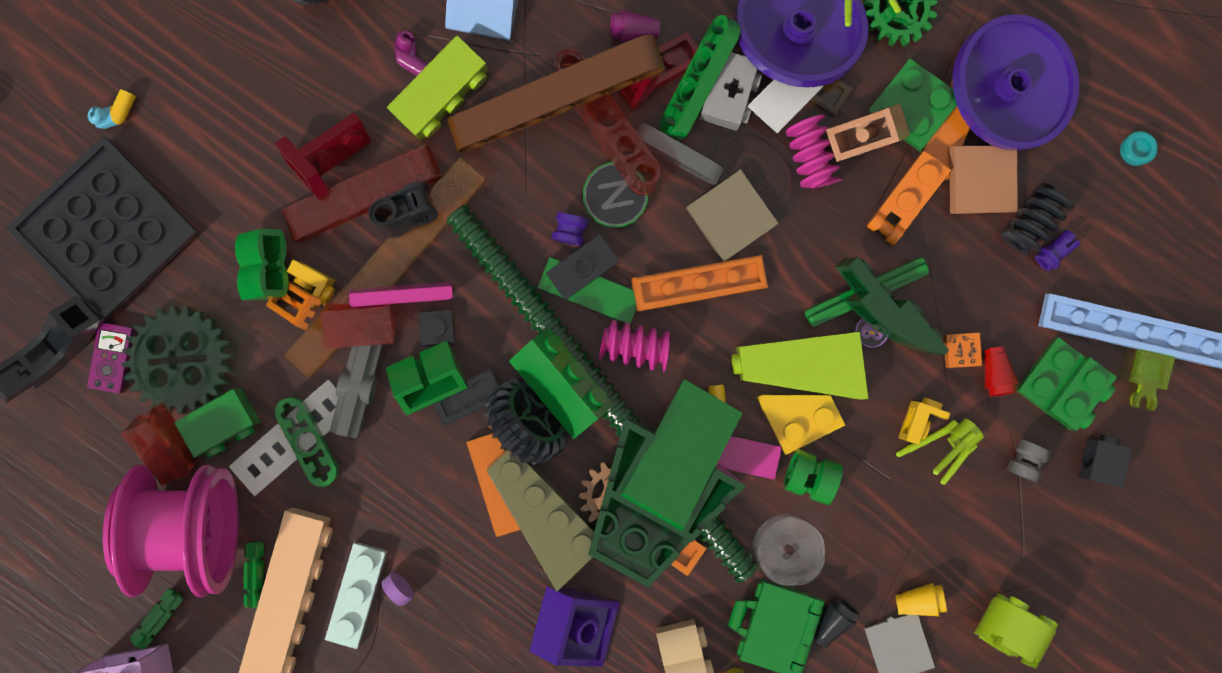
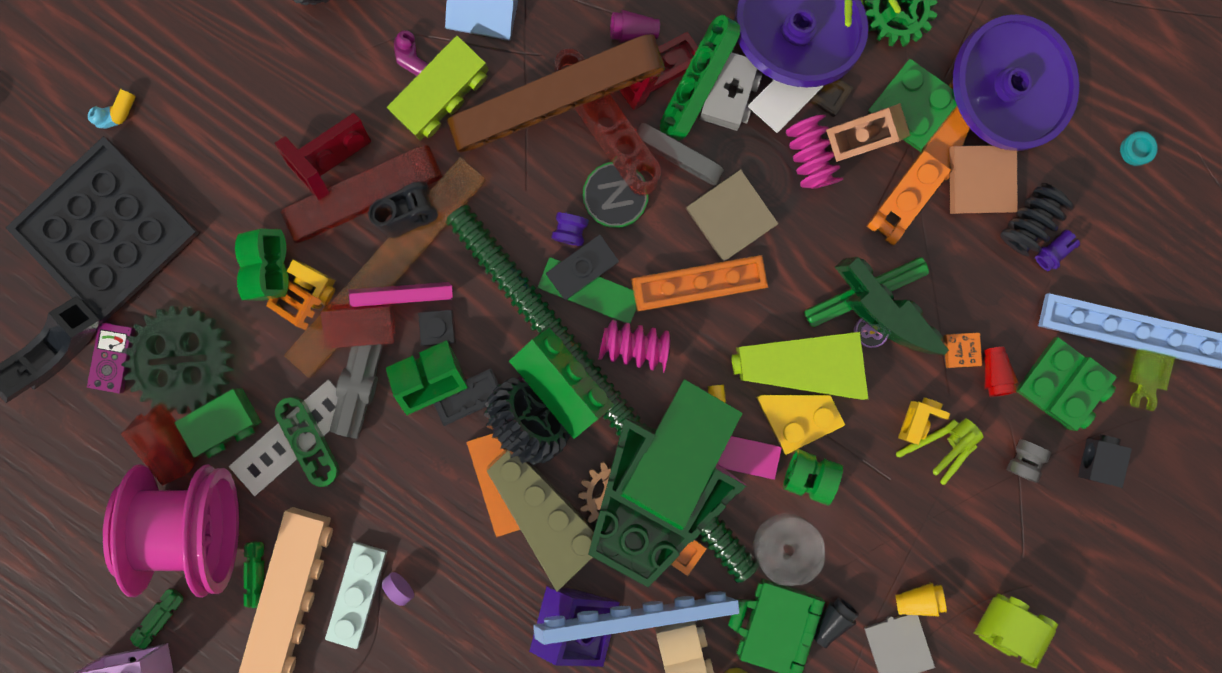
(623, 619): none -> light blue plate

